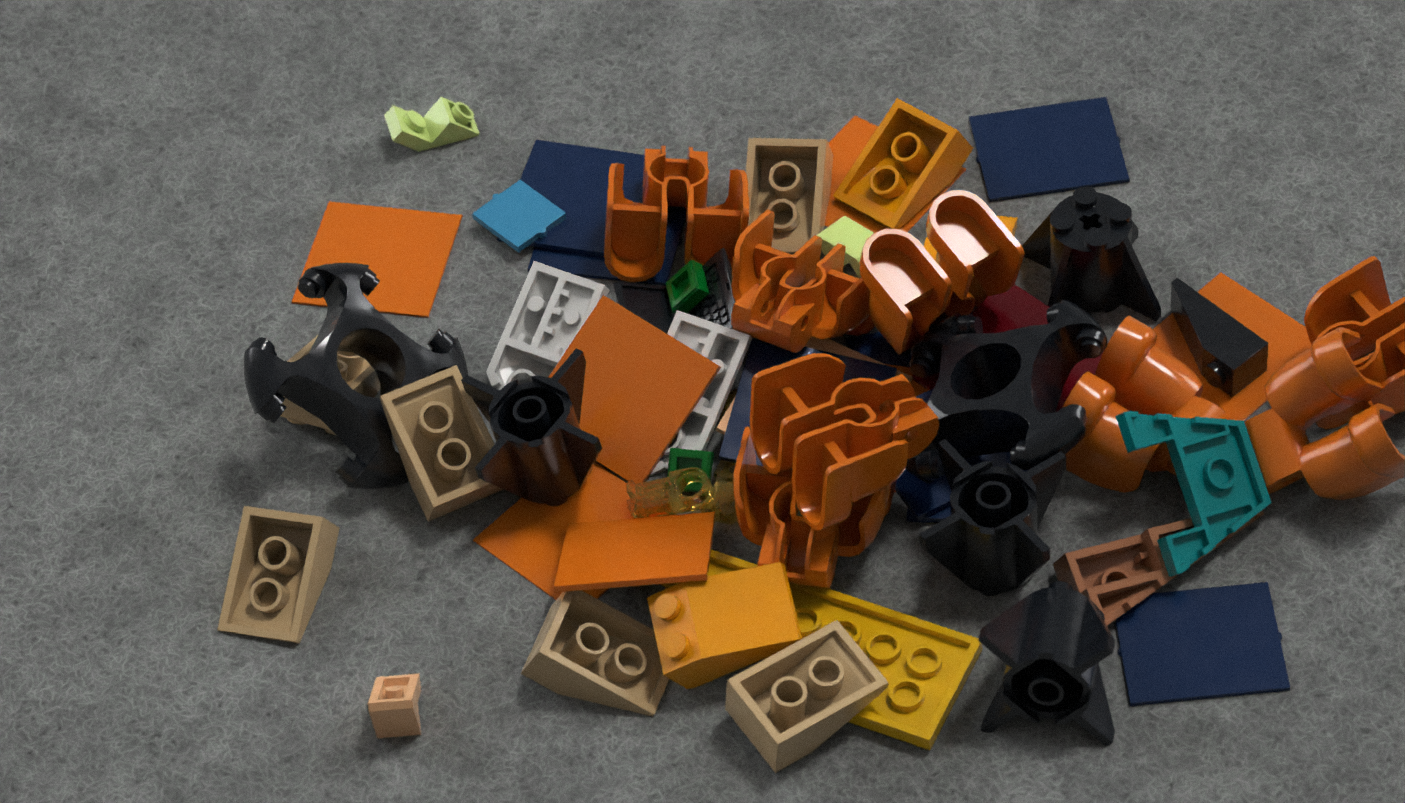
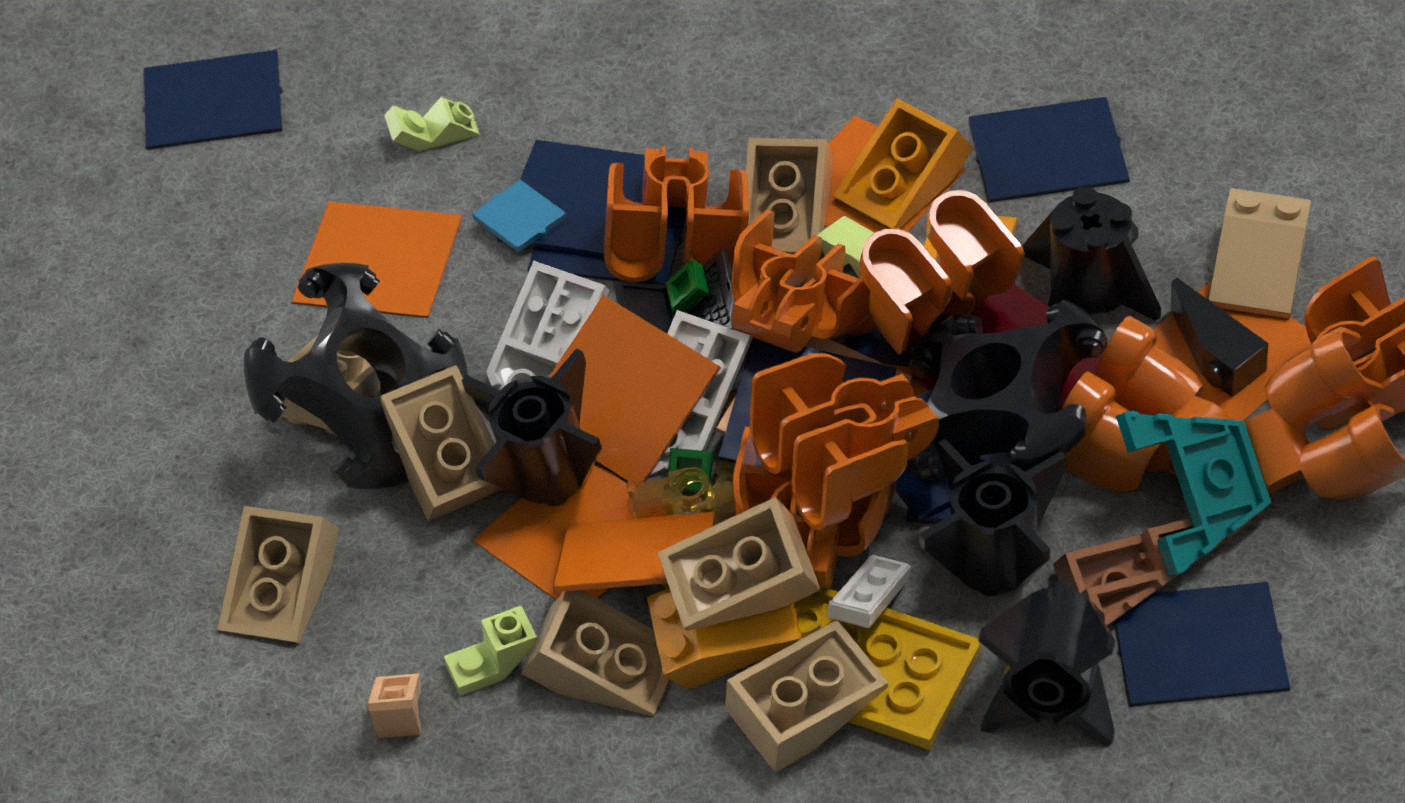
(212, 99): none -> dark blue piece
(505, 644): none -> yellowish green slope
(739, 567): none -> tan slope
(869, 591): none -> white tile
(1260, 253): none -> tan slope

